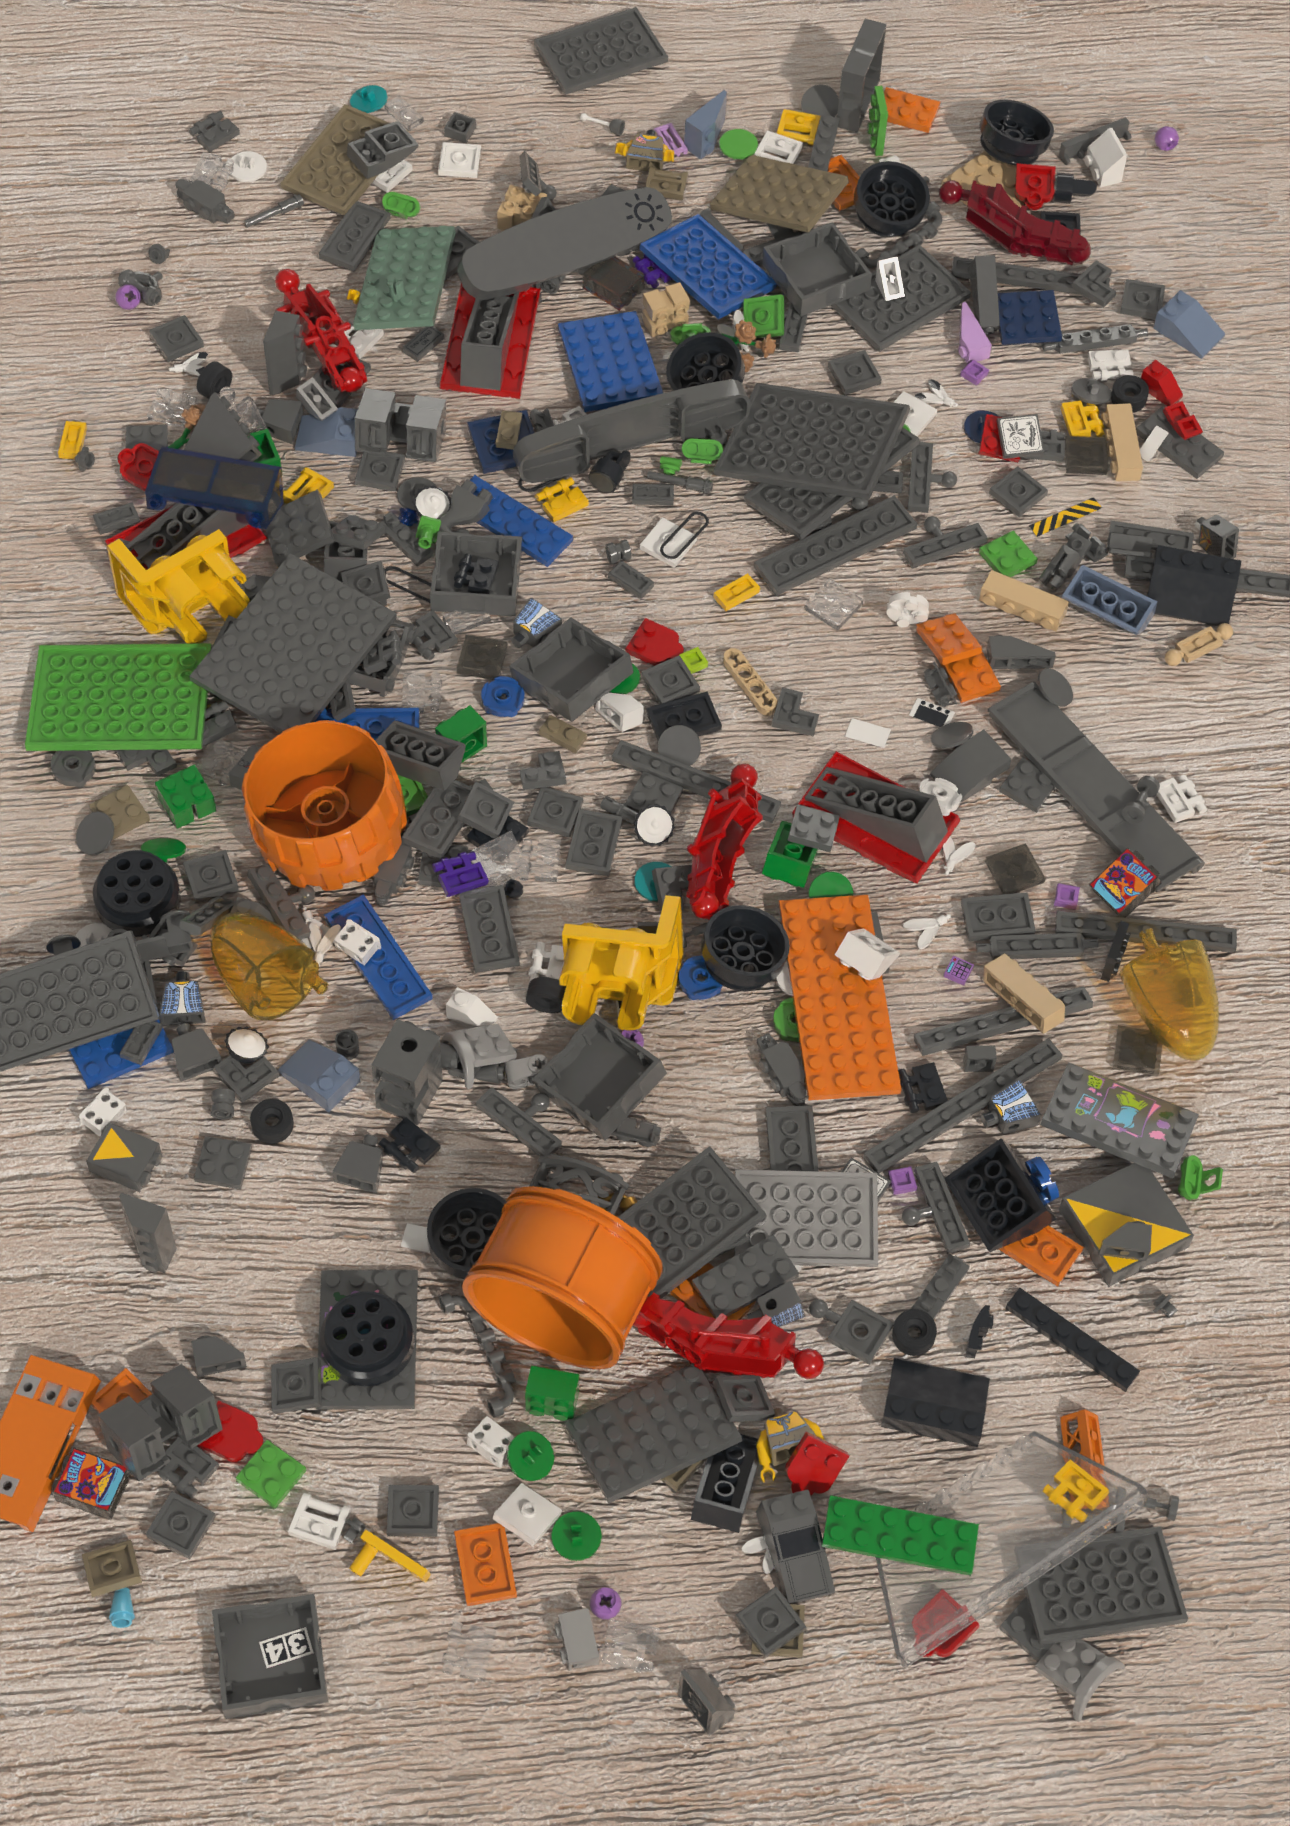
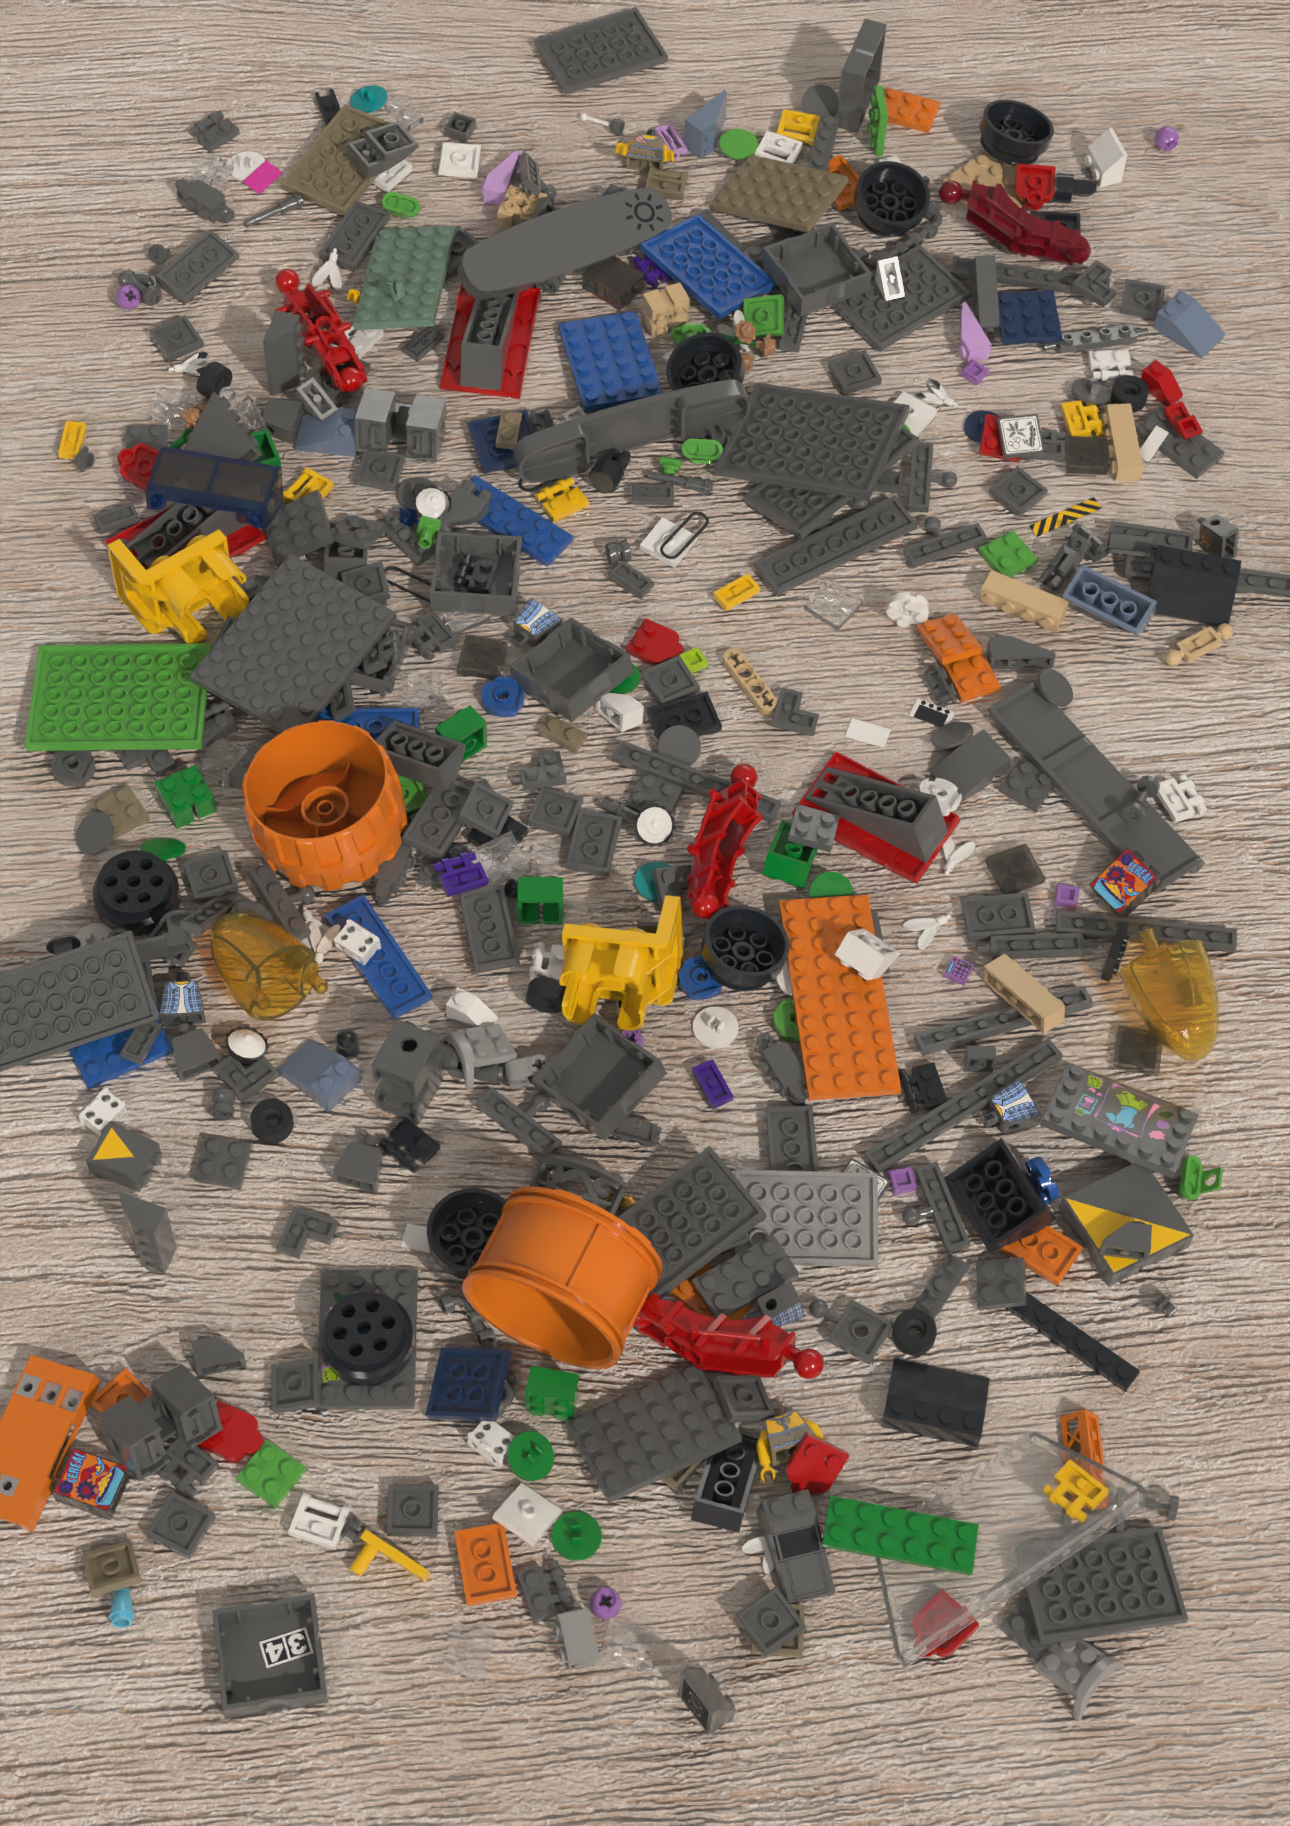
(197, 266): none -> dark grey plate
(262, 177): none -> dark pink sticker
(305, 1225): none -> dark grey plate
(327, 105): none -> black hinge
(329, 269): none -> white piece
(468, 1384): none -> dark blue plate
(500, 180): none -> lavender slope
(538, 1595): none -> dark grey plate
(540, 890): none -> green piece
(712, 1084): none -> dark purple plate
(715, 1027): none -> white piece
(979, 1330): black slope -> none
(1001, 1284): none -> dark grey plate
(1078, 145): dark grey hinge -> none

